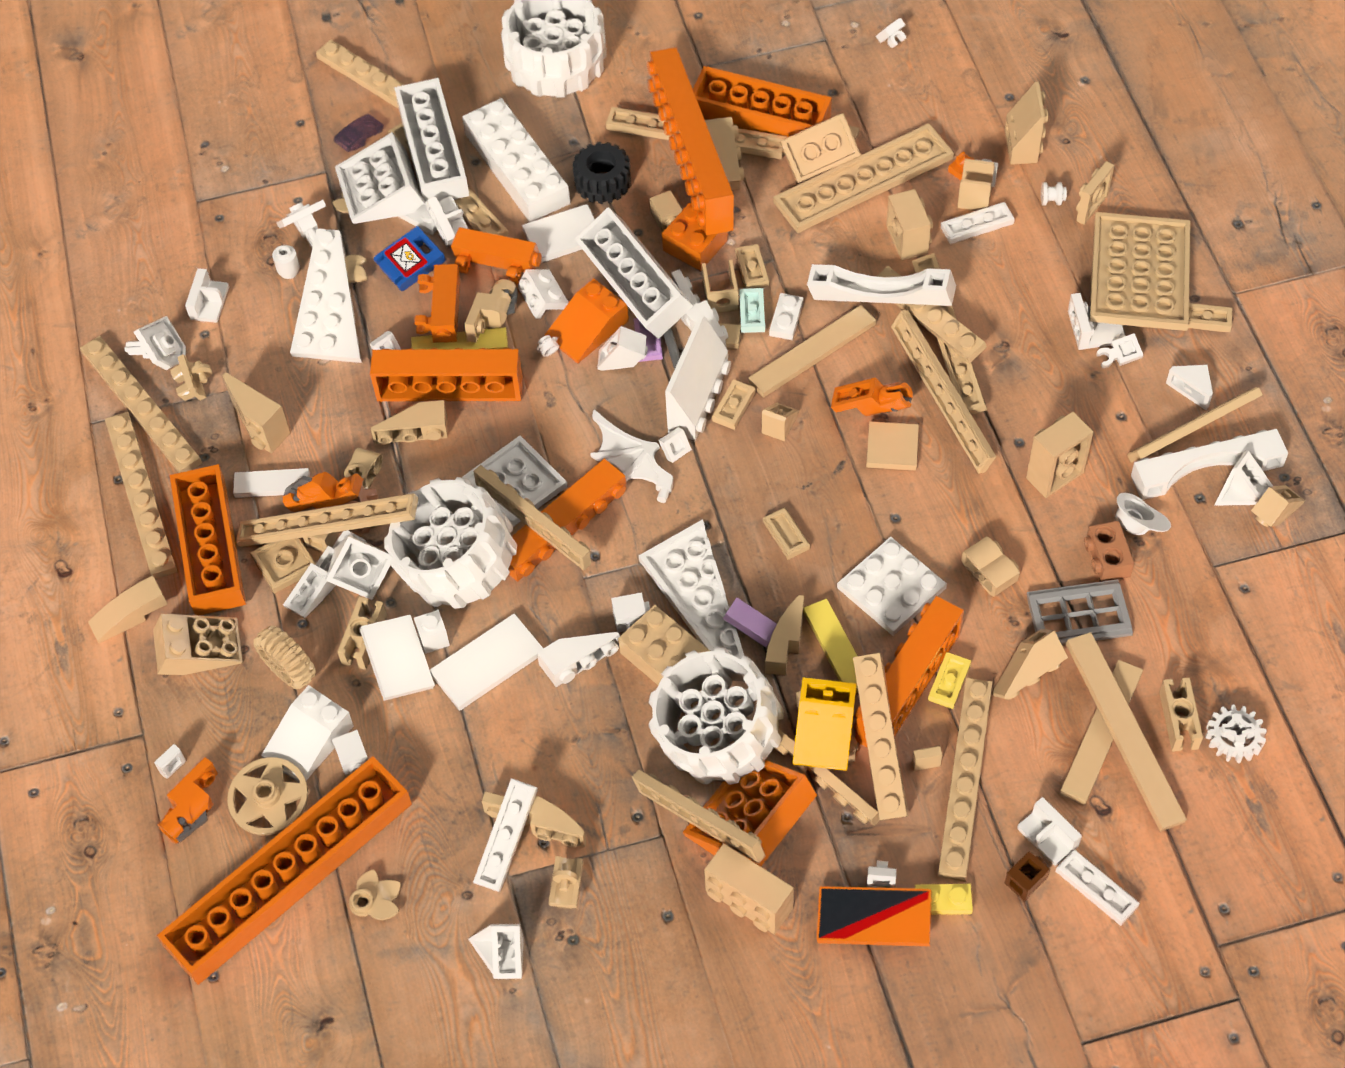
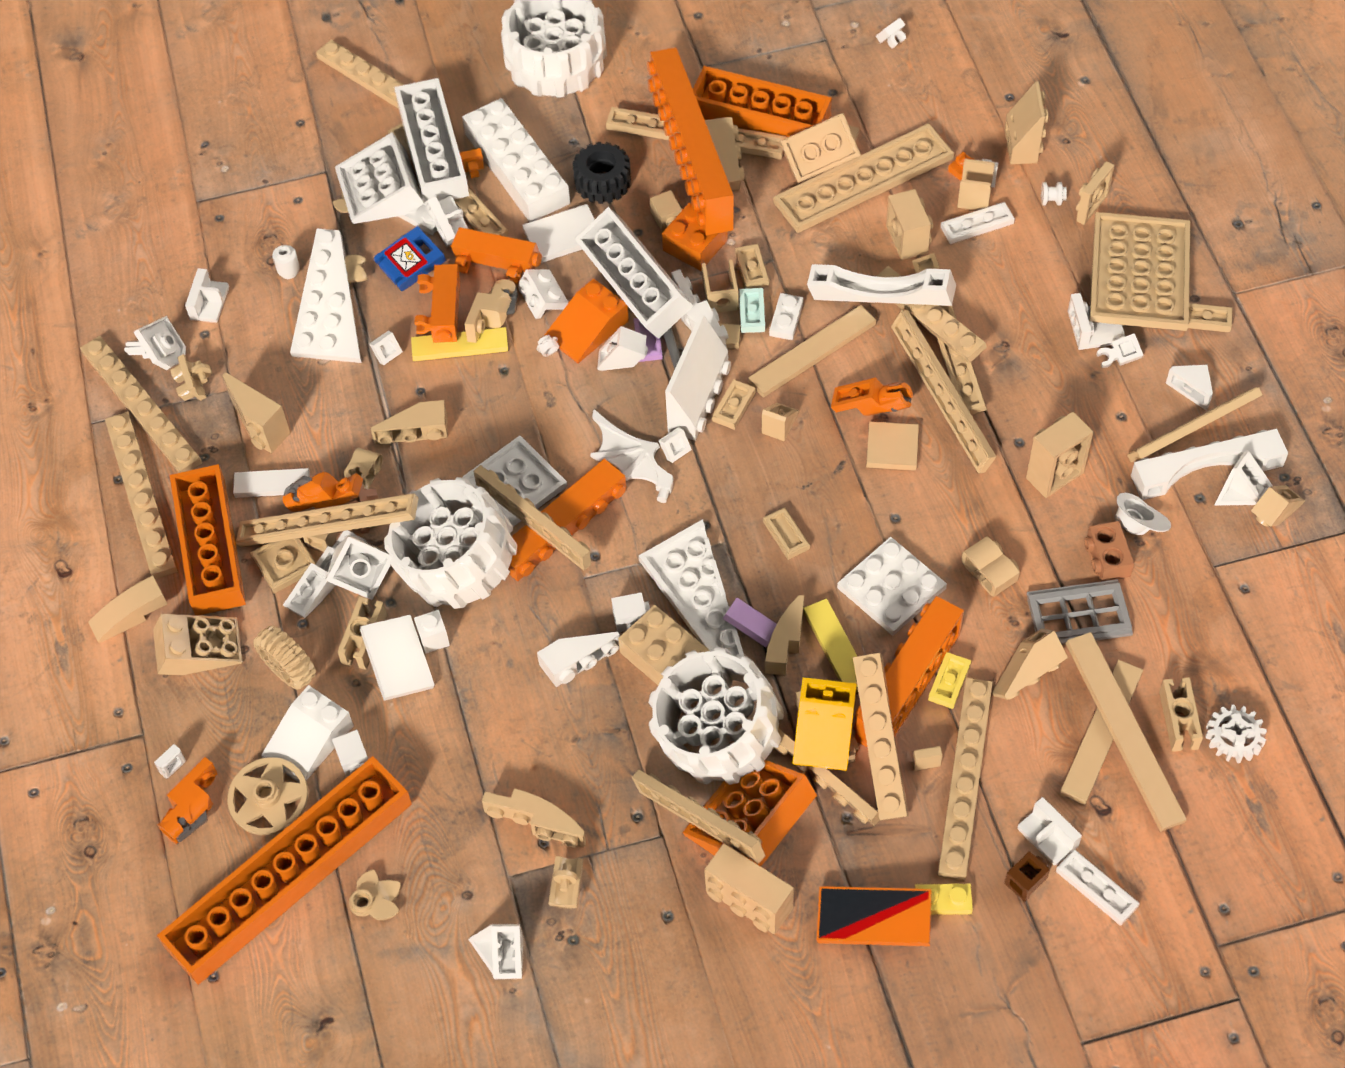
(303, 220): white piece -> none
(355, 133): slope -> none
(446, 374): orange brick -> none
(472, 162): none -> orange tile
(486, 662): white tile -> none
(505, 835): white tile -> none
(881, 876): white tile -> none

